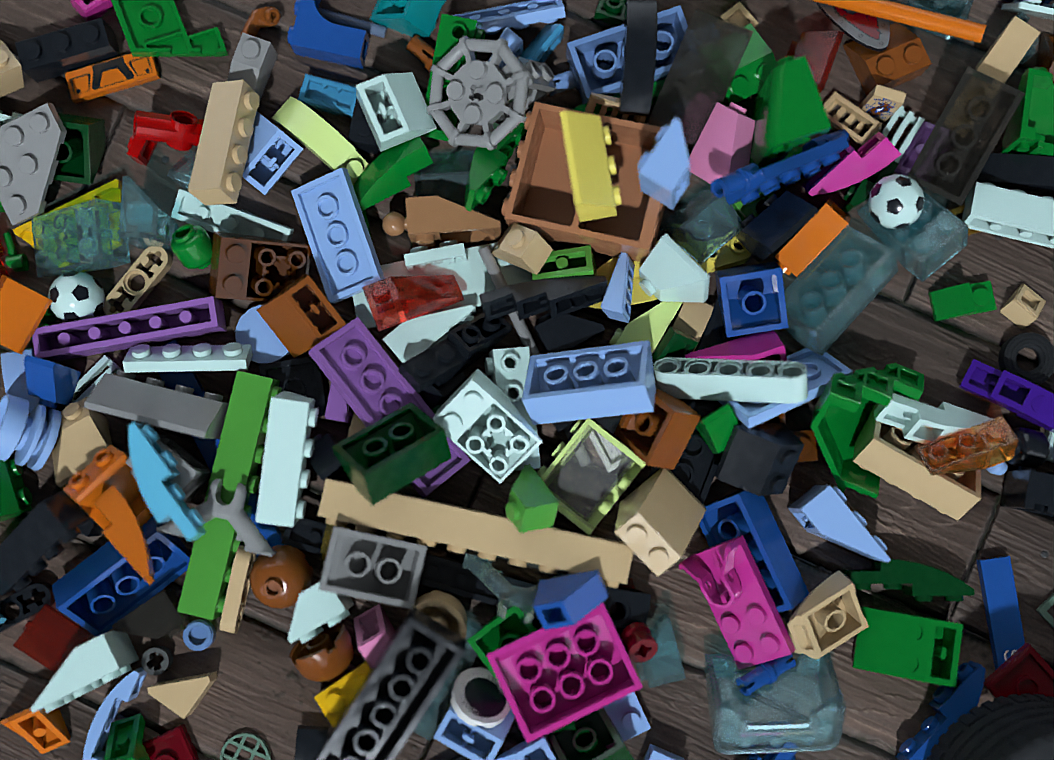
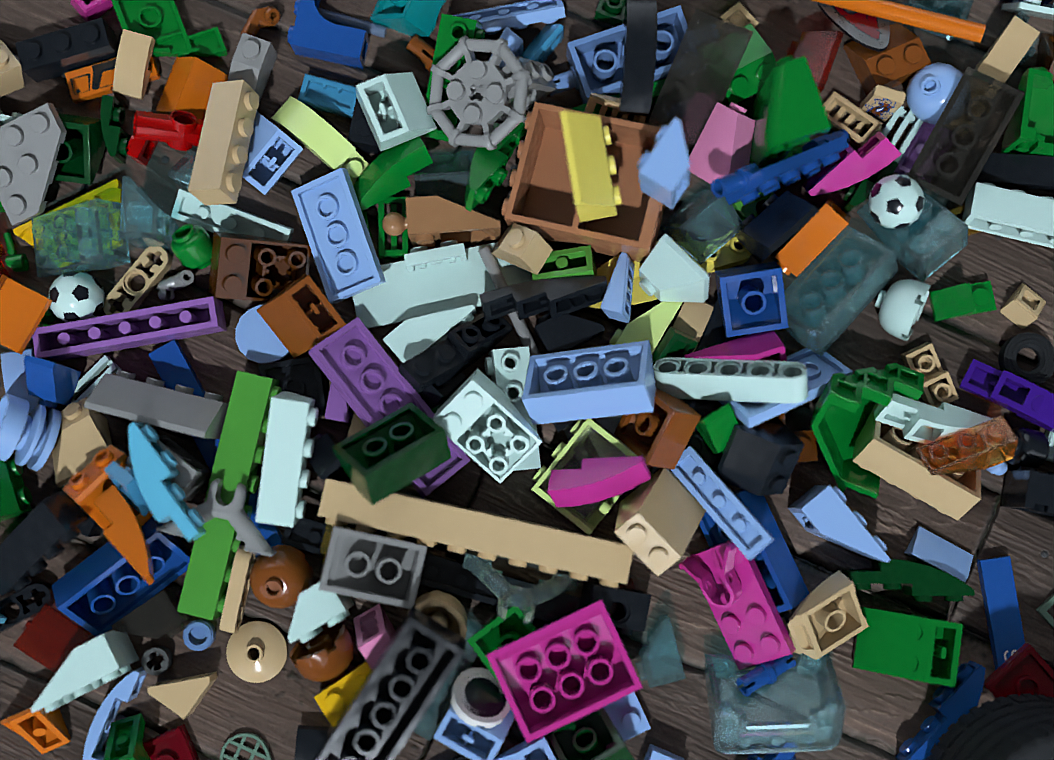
(114, 136): none -> dark green slope
(127, 485): none -> dark azure plate
(132, 64): none -> tan slope
(174, 283): none -> light grey arm
(188, 358): light aqua plate -> none
(189, 86): none -> orange slope
(271, 646): none -> tan dish
(394, 252): none -> green tile
(408, 297): clear red slope -> none
(531, 502): bright green slope -> none
(568, 598): blue slope -> none
(597, 480): none -> dark pink slope
(639, 642): dark red wheel -> none
(721, 504): none -> light blue plate
(902, 306): none -> light aqua cylinder
(931, 90): none -> light blue cylinder
(937, 382): none -> tan slope
(940, 554): none -> light blue slope

